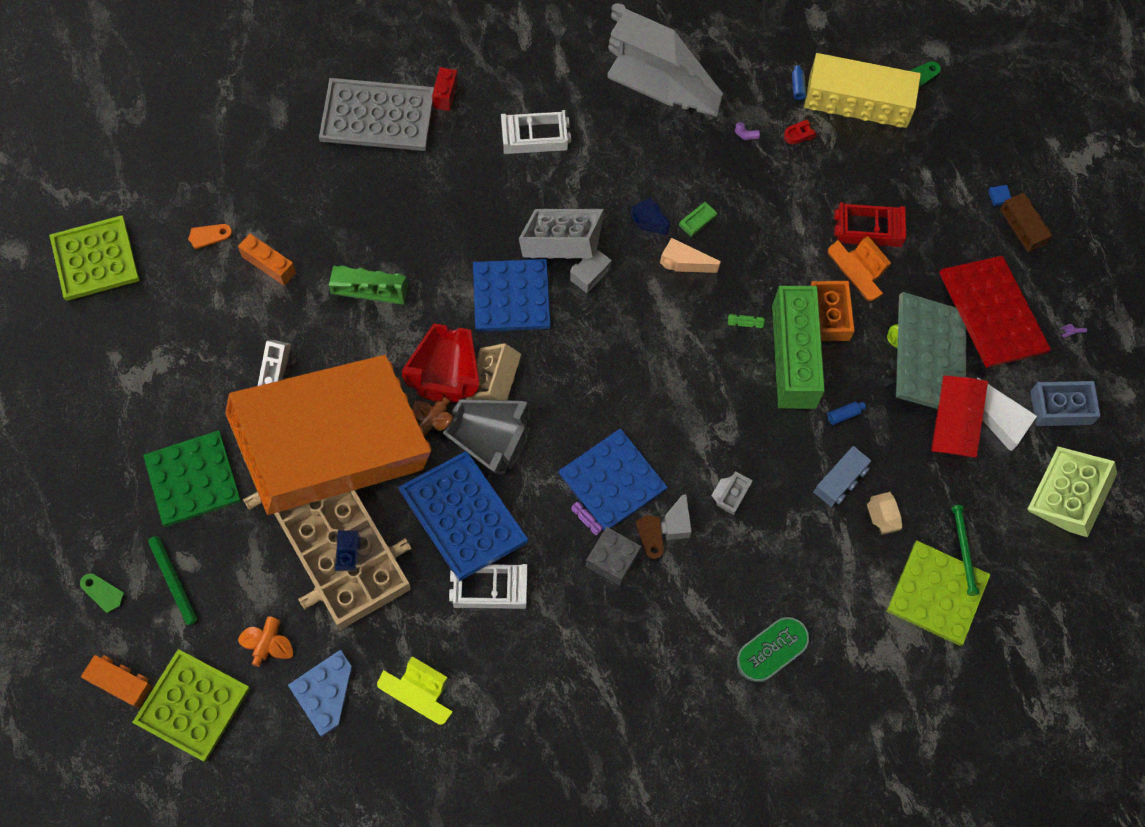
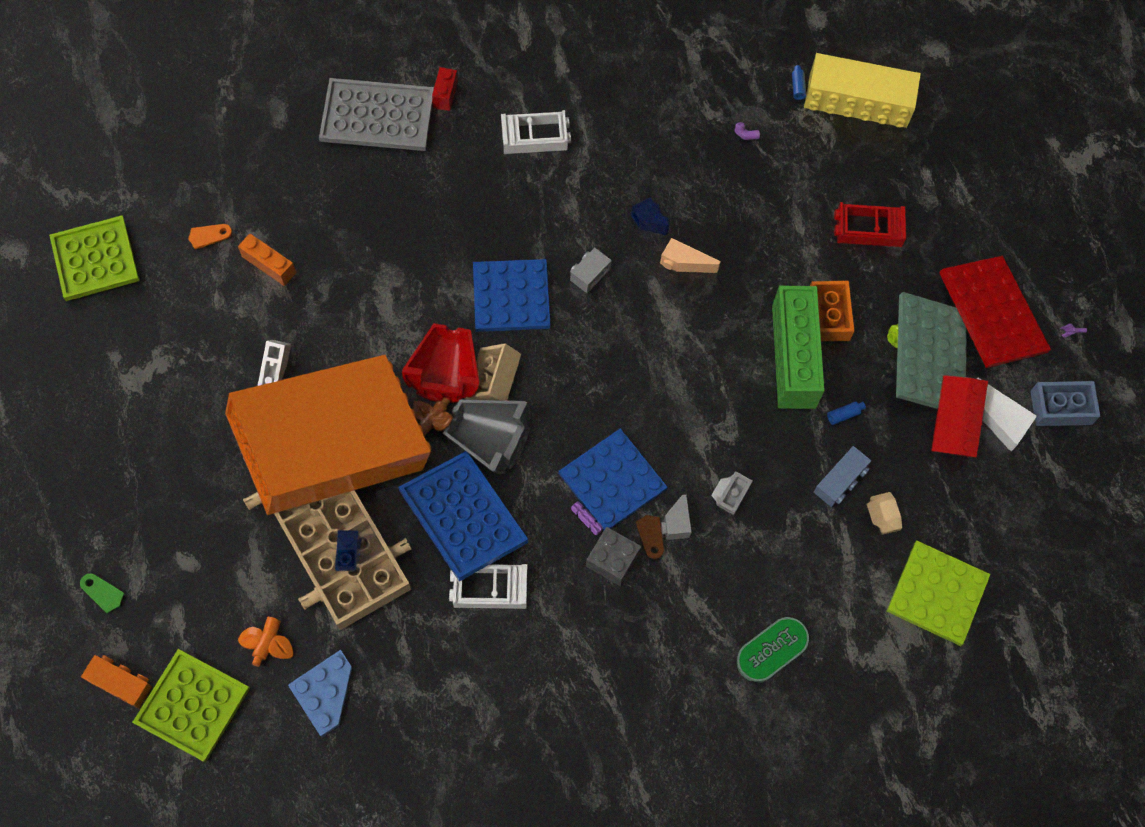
(172, 580): green axle -> none
(191, 478): green plate -> none
(368, 284): bright green wedge -> none
(418, 689): neon yellow plate -> none
(562, 233): light grey slope -> none
(659, 64): light grey windscreen -> none
(698, 219): bright green tile -> none
(747, 321): bright green axle -> none
(794, 133): red plate -> none
(861, 266): orange plate -> none
(926, 74): green piece -> none
(958, 511): green bar -> none
(999, 194): blue tile -> none
(1026, 222): reddish brown brick -> none
(1073, 490): yellowish green slope -> none

